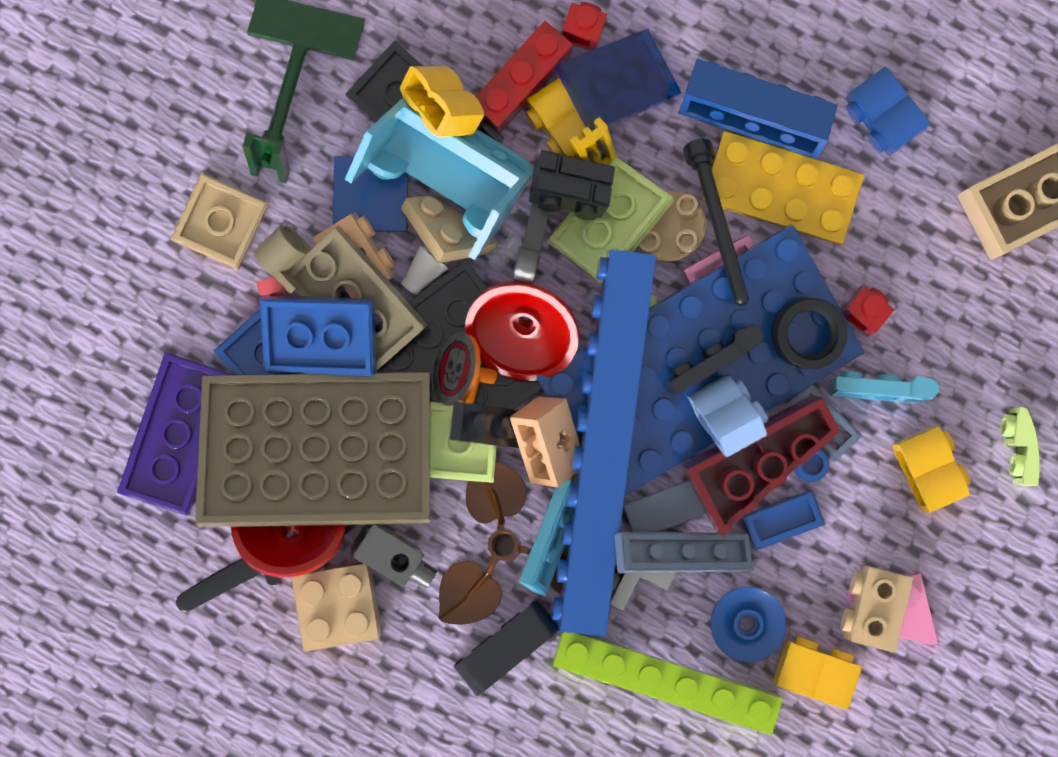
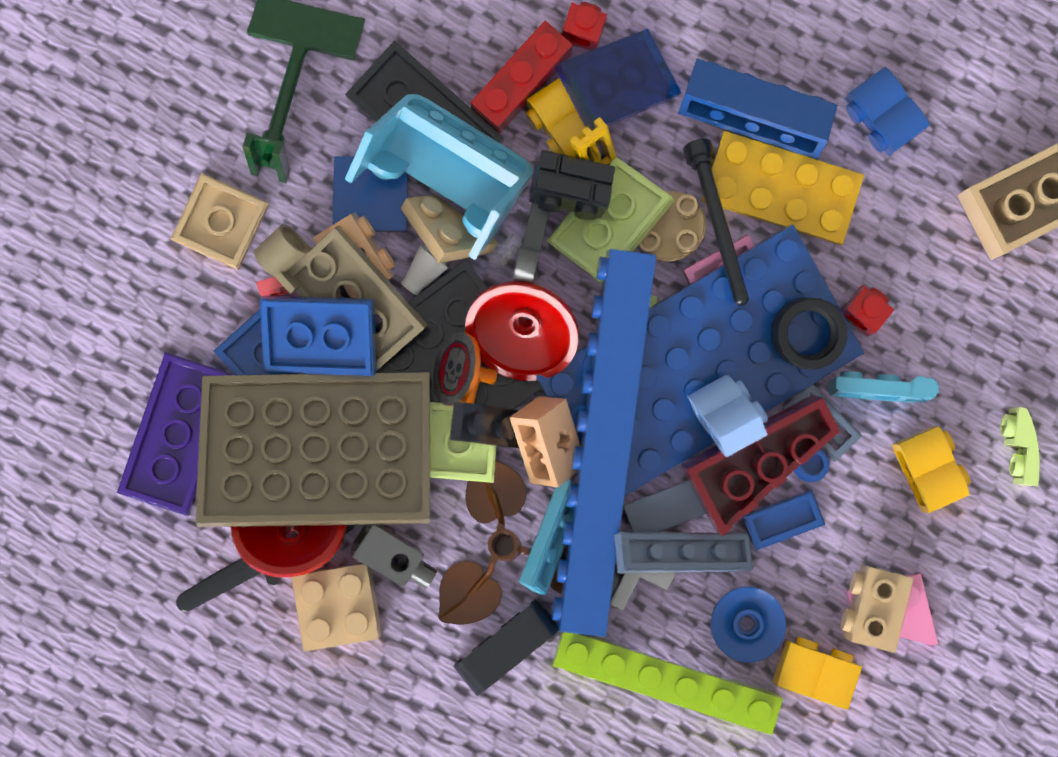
(441, 101): yellow brick -> none
(715, 358): black hinge -> none

